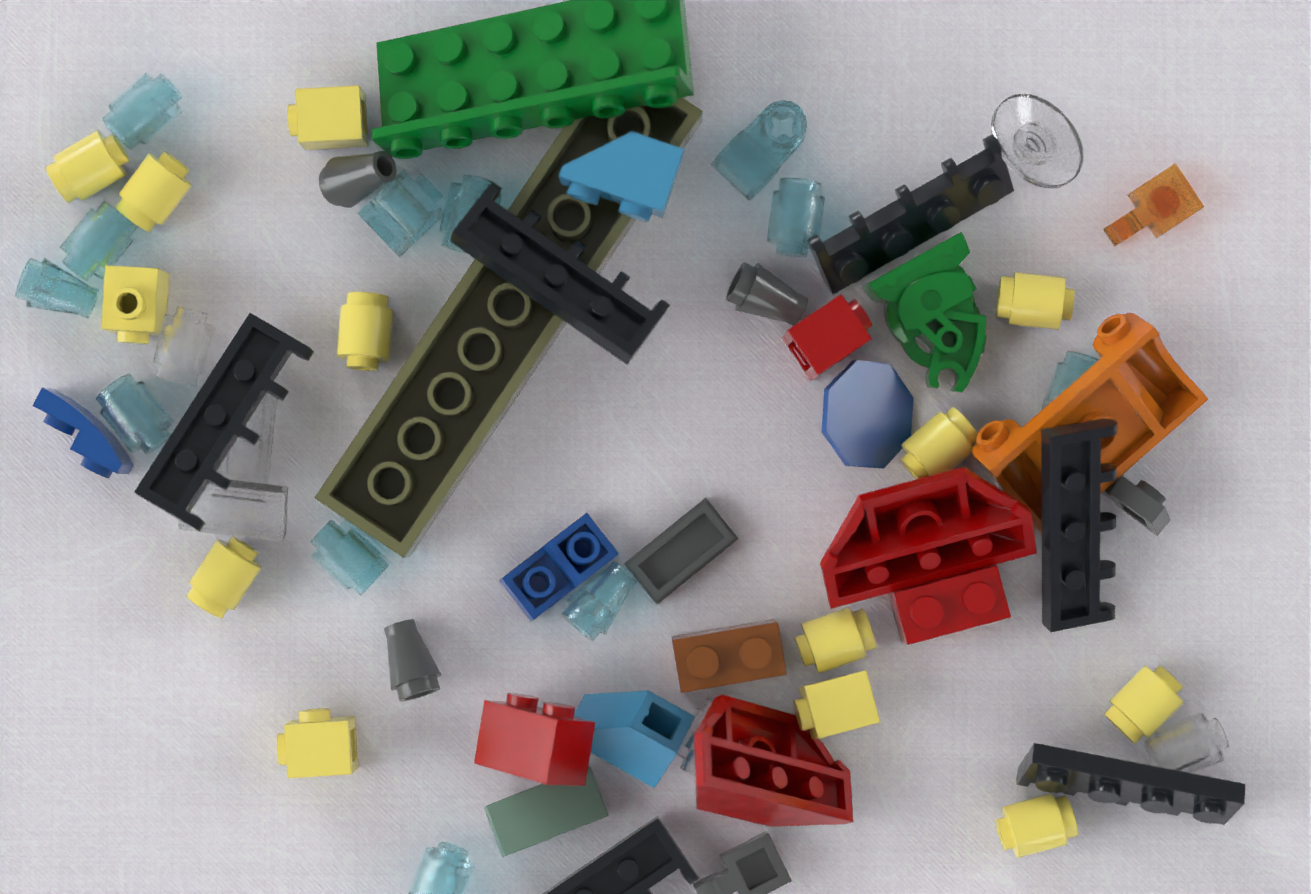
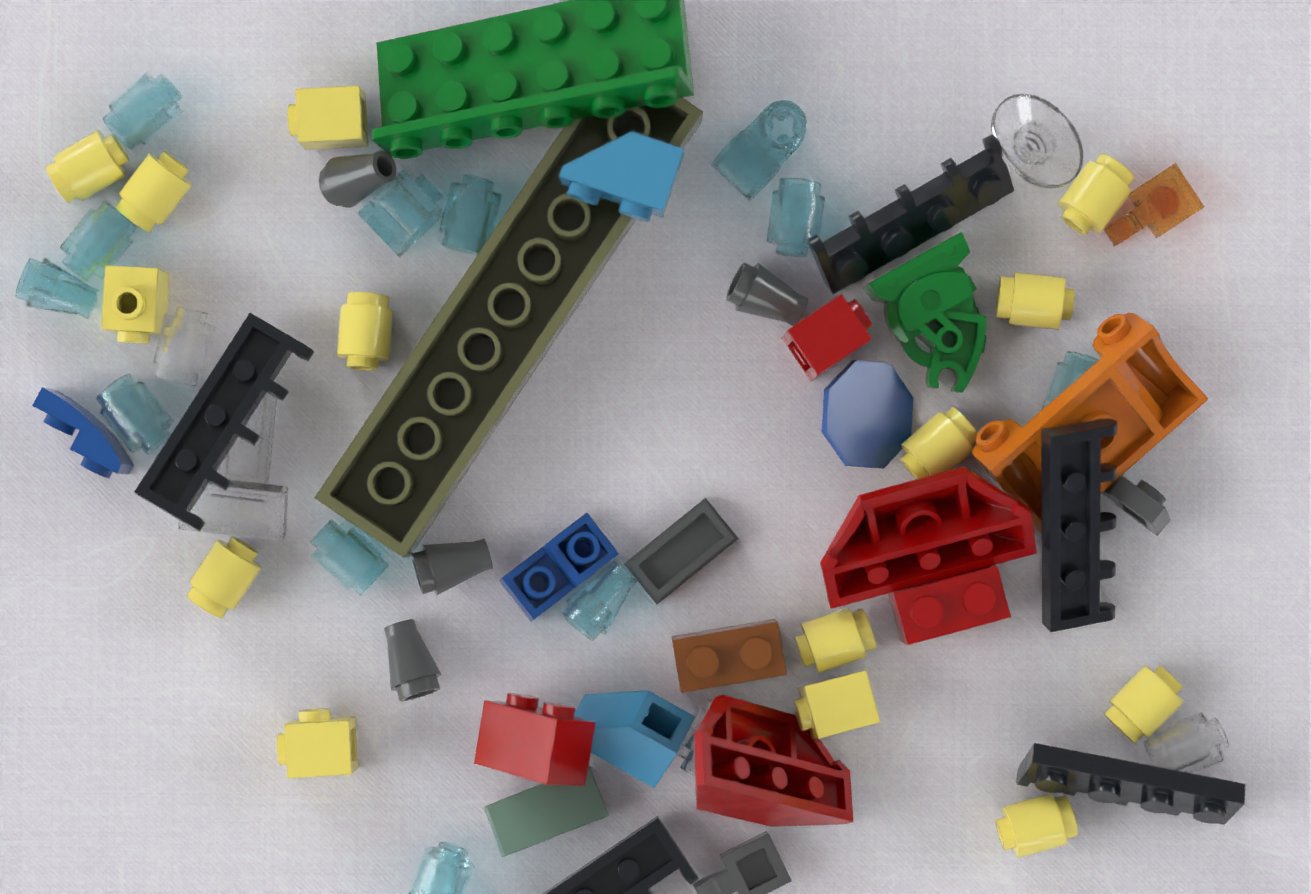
(449, 564): none -> dark grey cone
(556, 276): black hinge -> none
(1096, 195): none -> light yellow brick

